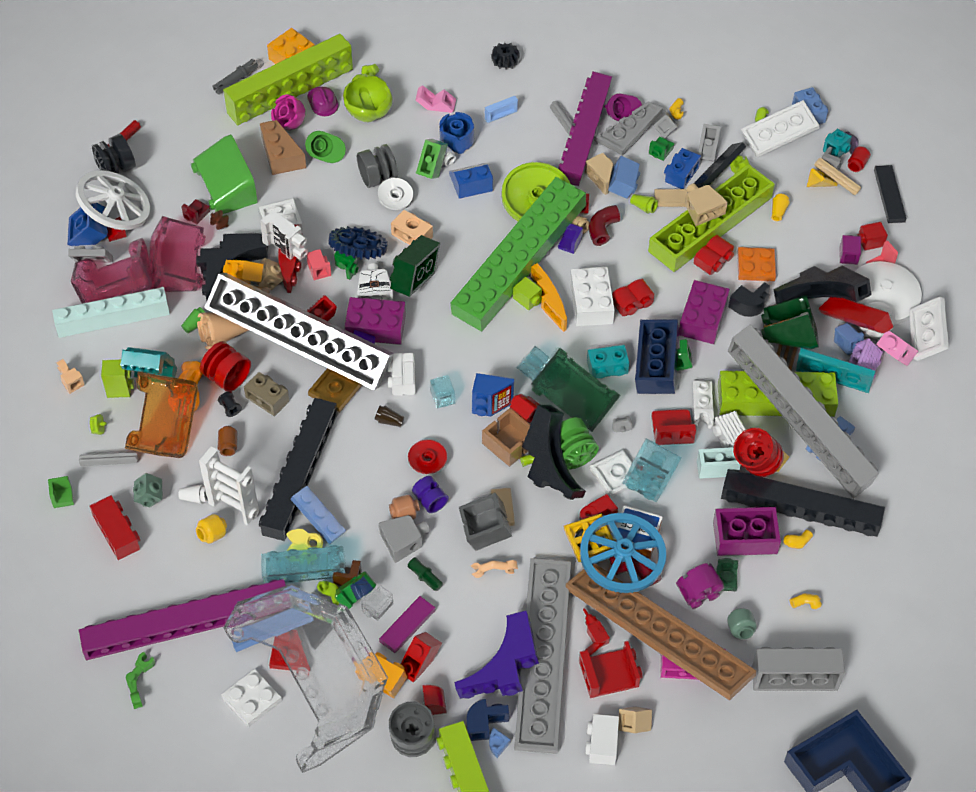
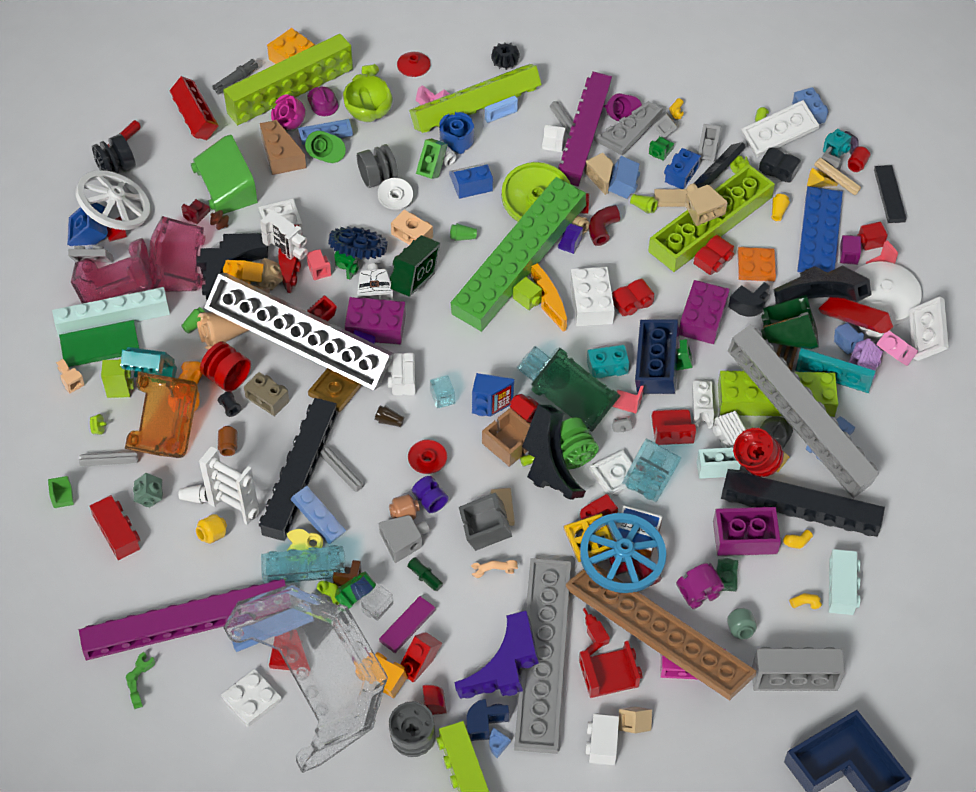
(98, 343): none -> green tile
(193, 108): none -> red brick
(338, 128): none -> medium blue plate
(341, 469): none -> light grey axle
(413, 64): none -> red dish
(462, 232): none -> bright green cone
(476, 97): none -> lime brick
(553, 138): none -> white panel
(628, 401): none -> coral bracket
(778, 429): none -> dark grey piece
(779, 165): none -> black brick
(820, 229): none -> blue plate
(843, 582): none -> light aqua brick

